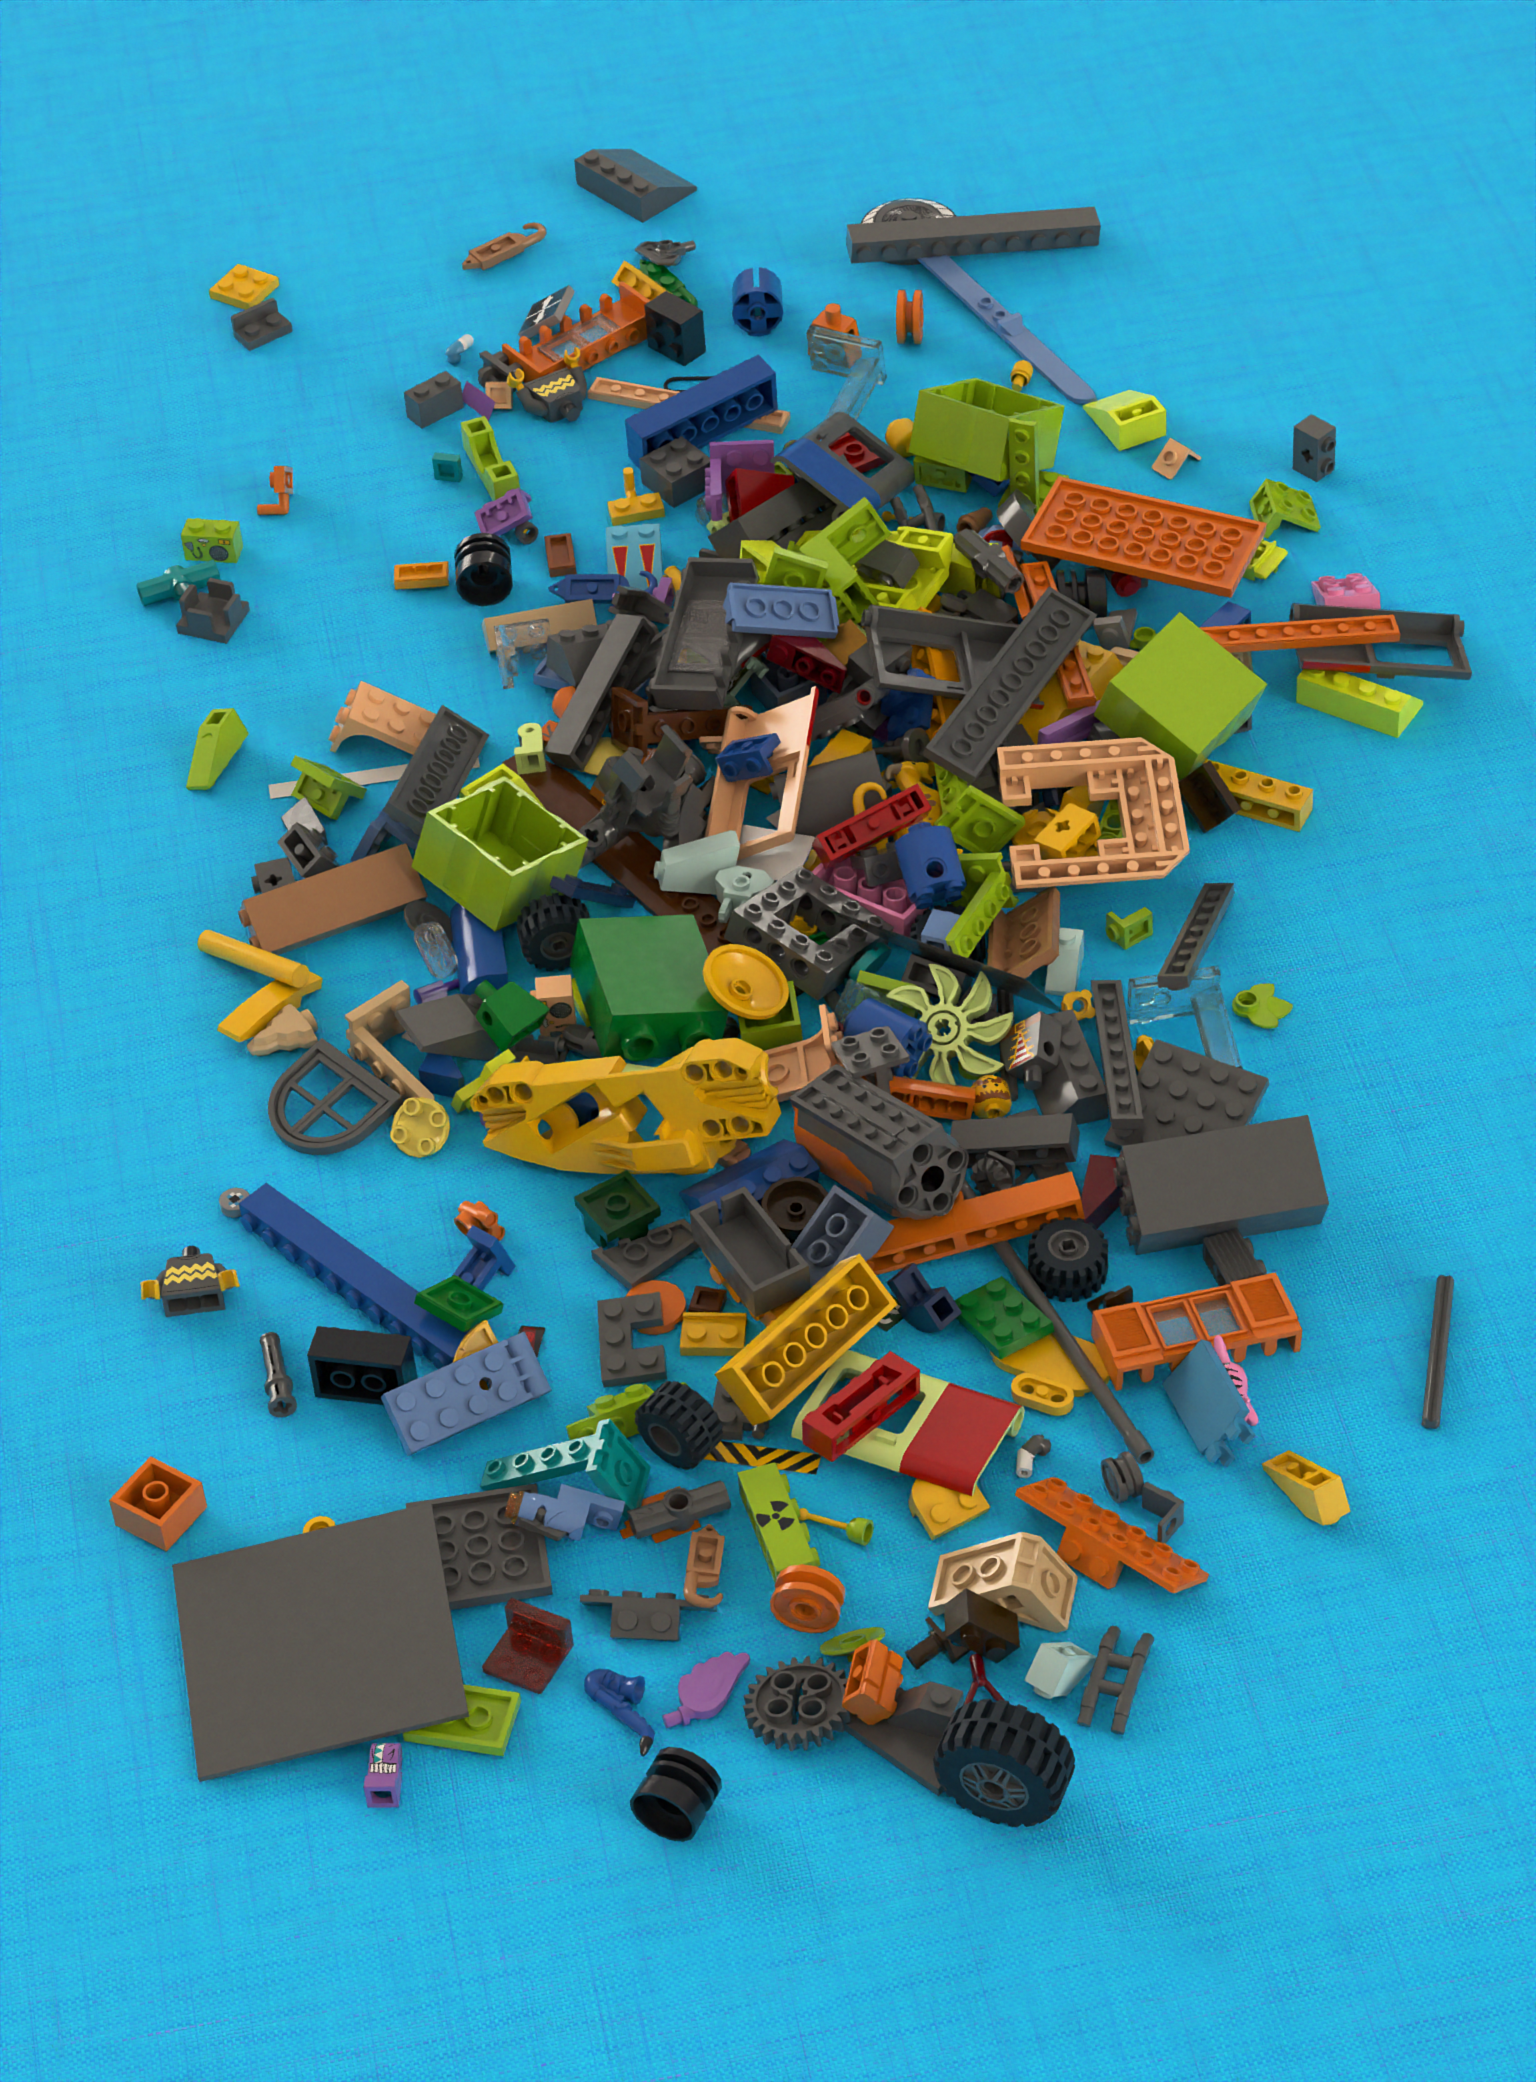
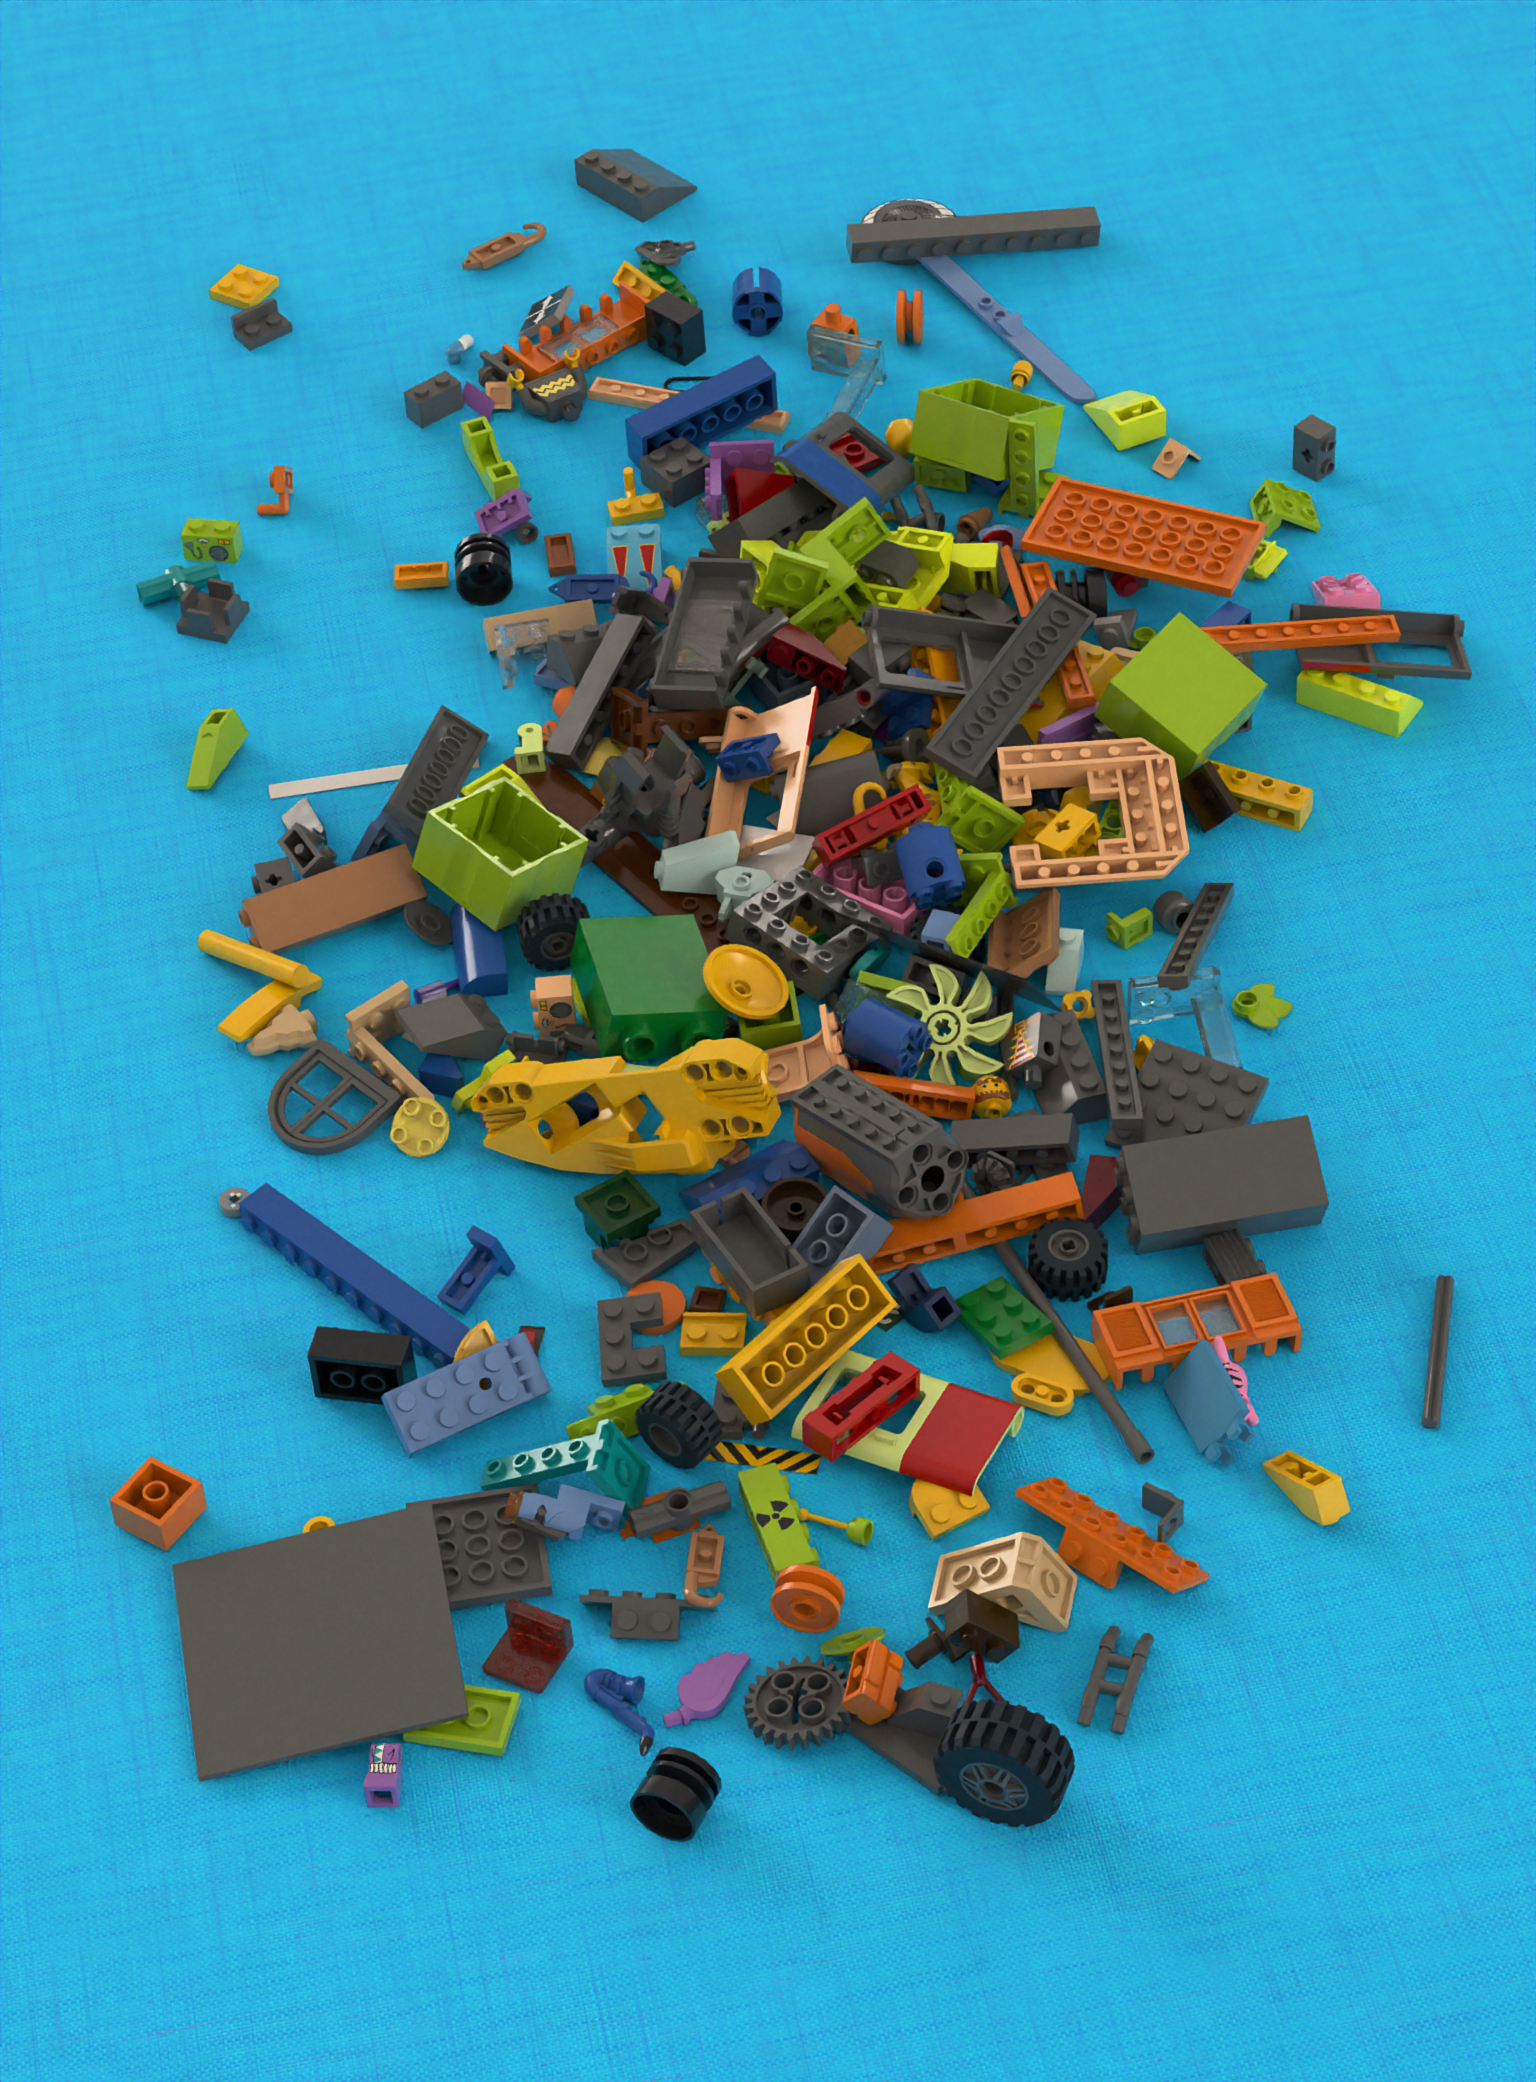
(190, 1284): dark grey torso -> none
(278, 1384): dark grey pin -> none
(324, 787): lime bracket -> none
(380, 716): light nougat bracket -> none
(435, 950): clear plate -> none
(447, 467): teal plate -> none
(458, 1303): green plate -> none
(479, 1216): orange plate -> none
(509, 1013): green torso -> none
(578, 889): dark blue plate -> none
(781, 610): medium blue brick -> none
(871, 1055): dark grey bracket -> none
(989, 561): dark grey piece -> none
(1016, 517): dark grey arch -> none
(1028, 1451): arm -> none
(1058, 1668): light aqua slope -> none
(1122, 1477): dark grey wheel -> none
(1172, 910): none -> dark grey head

